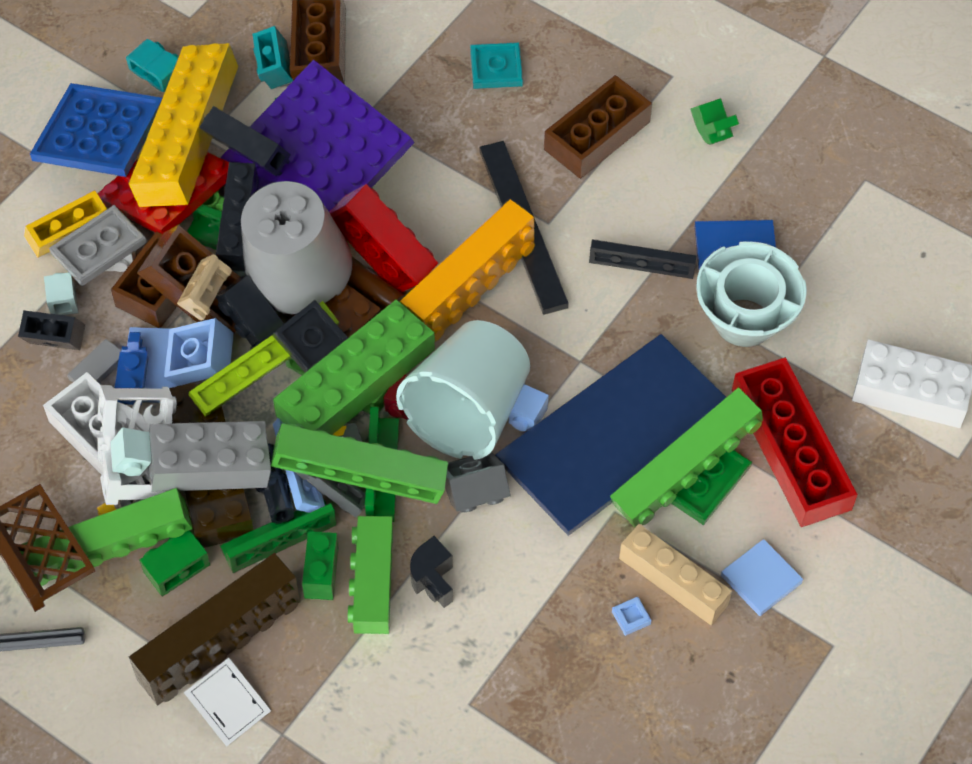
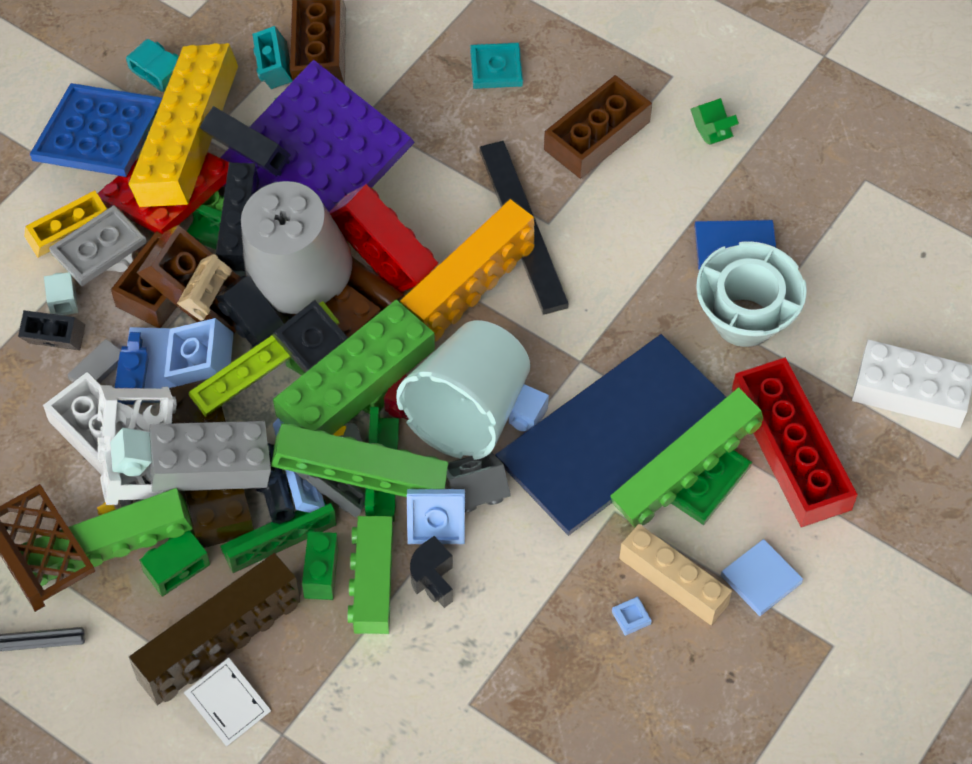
(436, 514): none -> light blue tile
(642, 259): black hinge -> none

